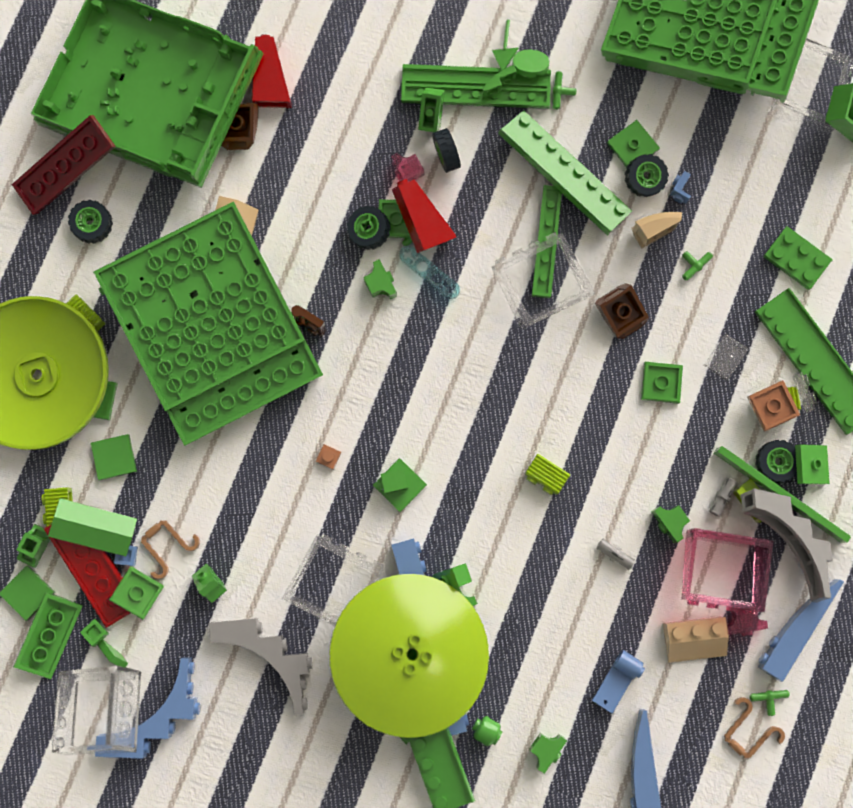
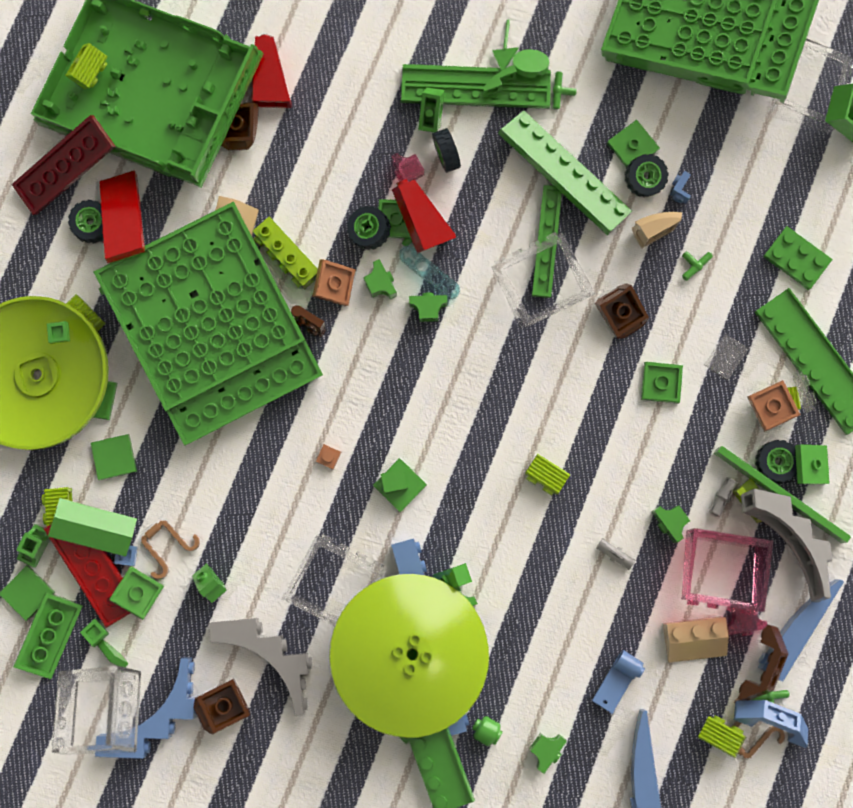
(58, 332): none -> bright green plate
(87, 66): none -> lime brick
(121, 217): none -> red tile
(221, 707): none -> reddish brown slope
(286, 252): none -> lime brick
(334, 282): none -> nougat tile
(428, 306): none -> bright green brick
(721, 736): none -> lime brick
(753, 711): none -> medium blue slope
(771, 637): none -> reddish brown slope

